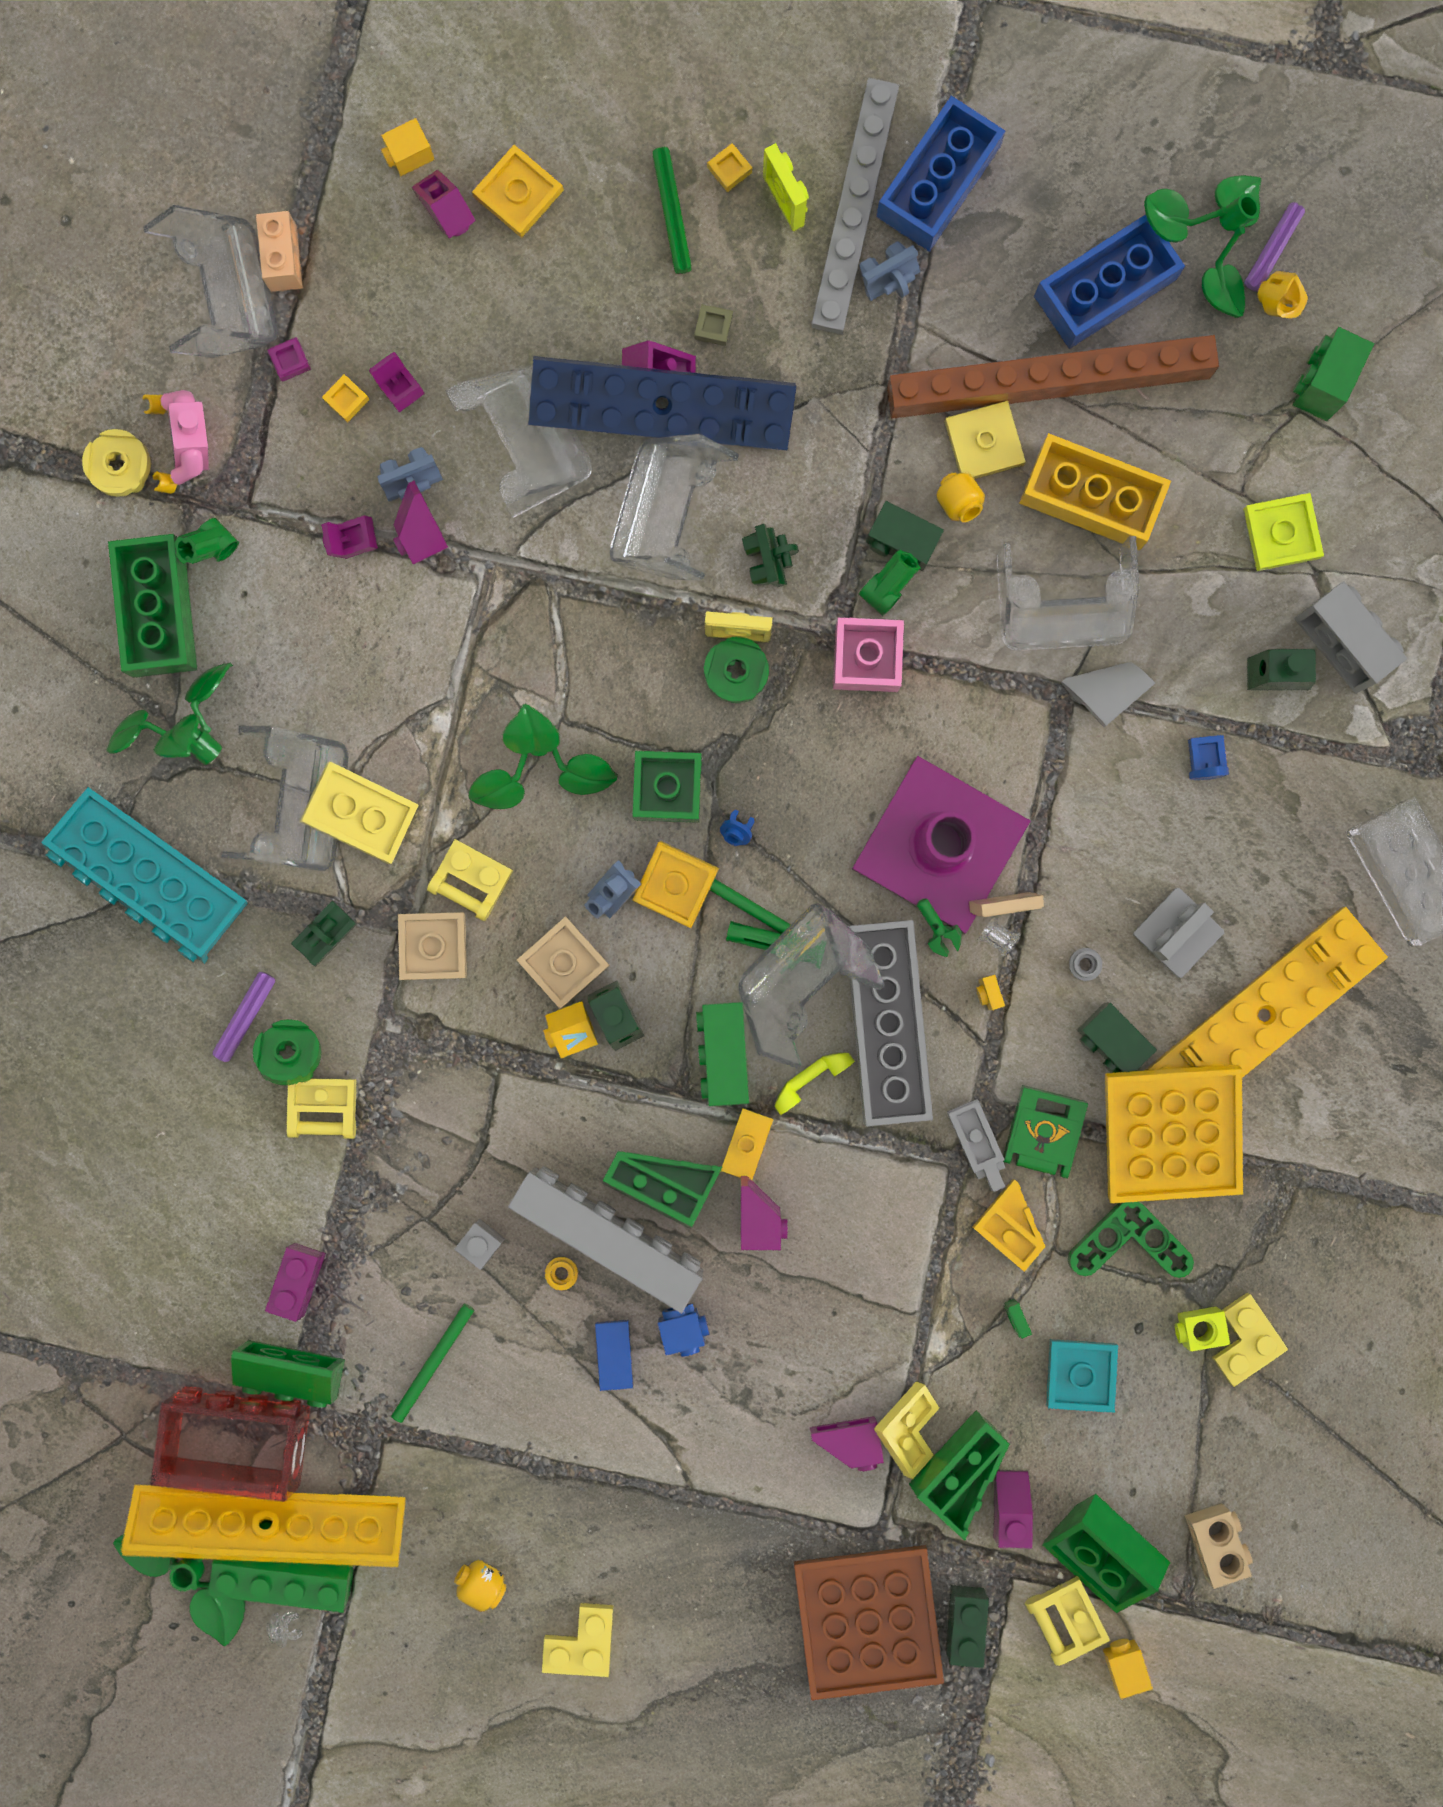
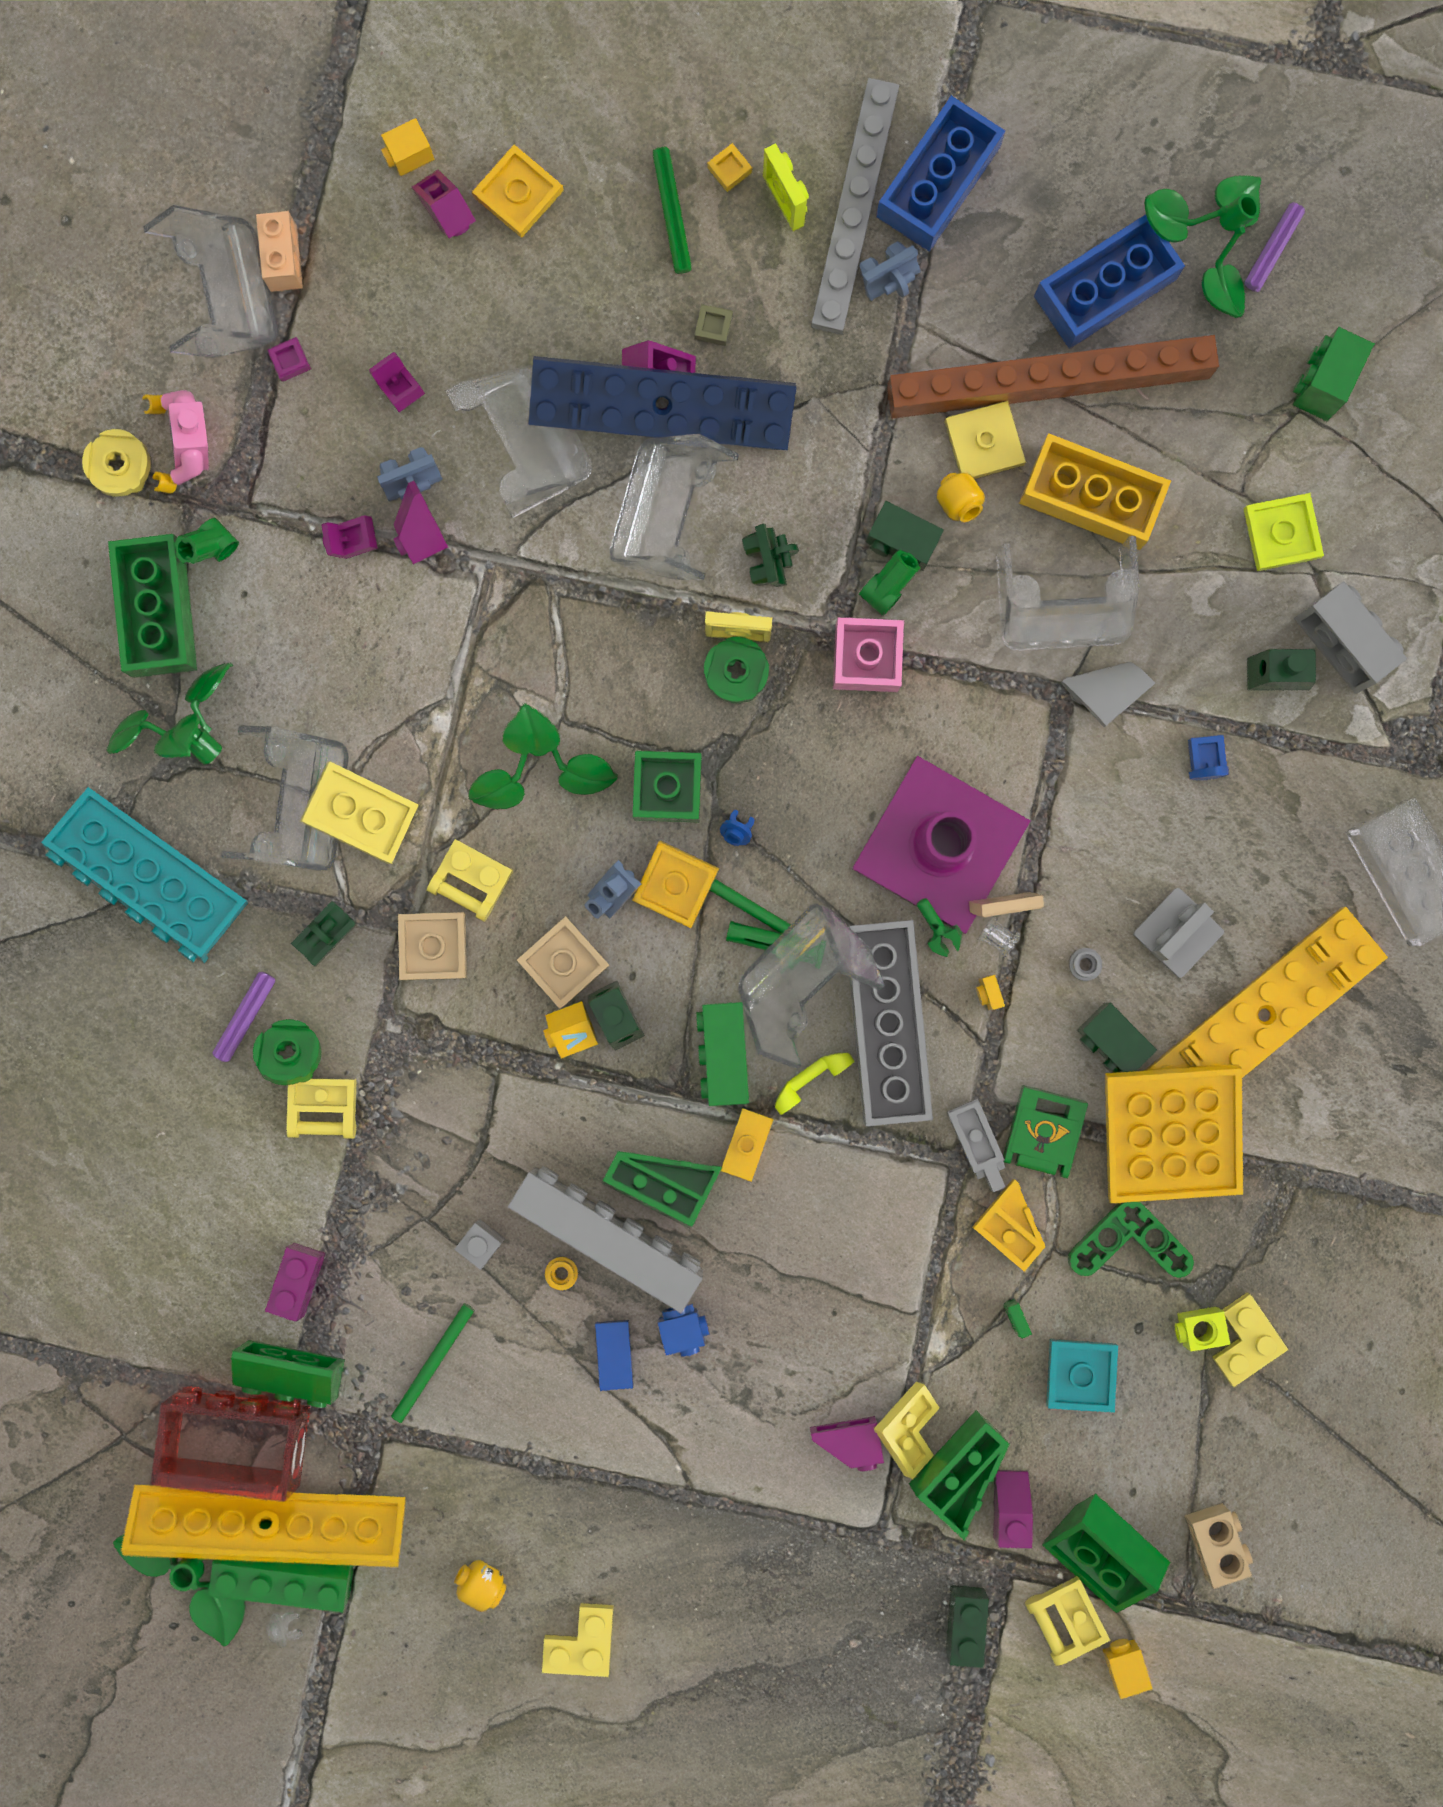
(345, 398): yellow plate -> none
(760, 1219): magenta slope -> none
(868, 1622): dark orange plate -> none
(1280, 290): yellow piece -> none

